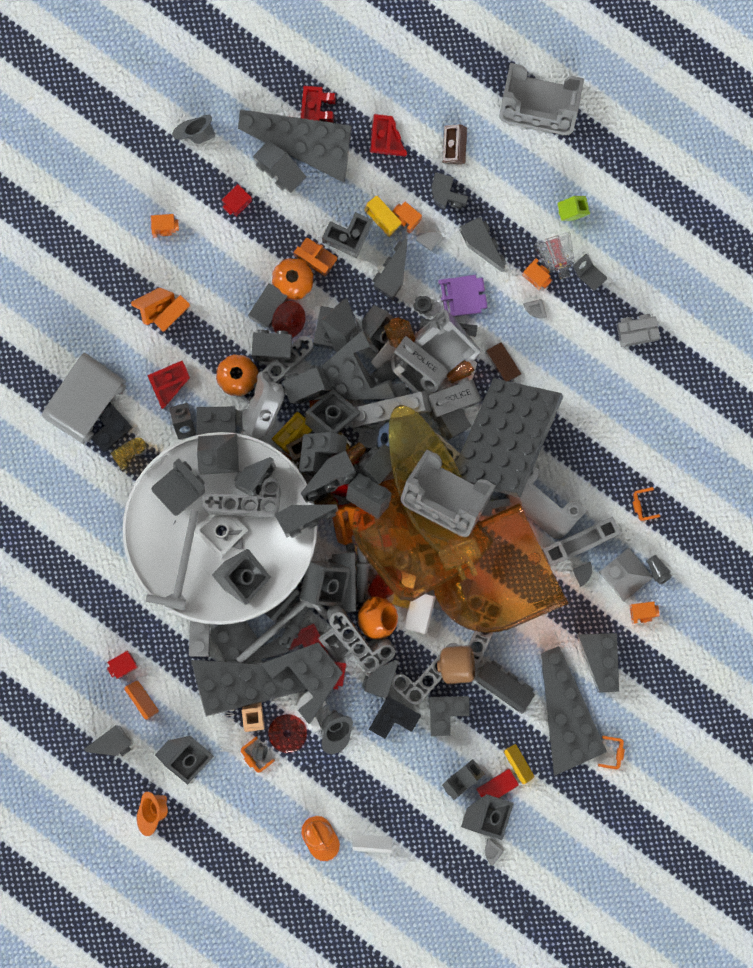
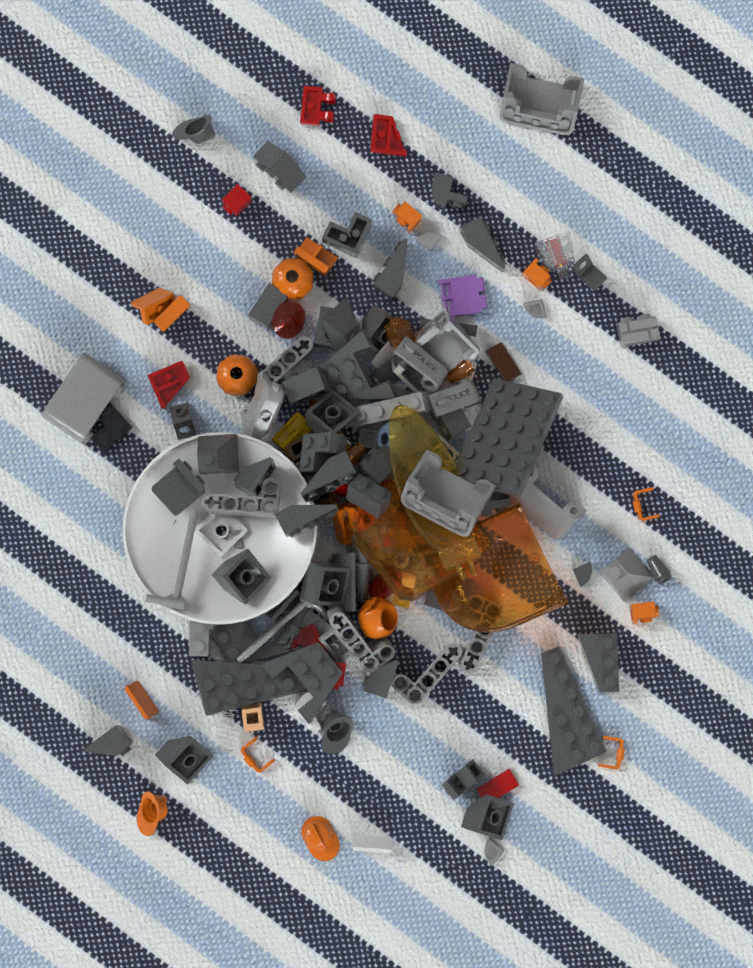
(122, 665): red brick -> none
(129, 450): clear yellow leg -> none
(164, 225): orange brick -> none
(216, 419): dark grey brick -> none
(259, 752): dark grey plate -> none
(271, 346): dark grey brick -> none
(297, 737): clear red dish -> none
(310, 141): dark grey wing -> none
(382, 216): yellow slope -> none
(391, 713): black plate -> none
(420, 614): white slope -> none
(423, 299): dark grey plate -> none
(442, 708): dark grey brick -> none
(454, 144): reddish brown slope -> none
(457, 664): medium nougat head -> none
(505, 686): dark grey slope -> none
(519, 764): yellow slope -> none
(573, 208): lime brick -> none
(581, 541): light grey arch -> none

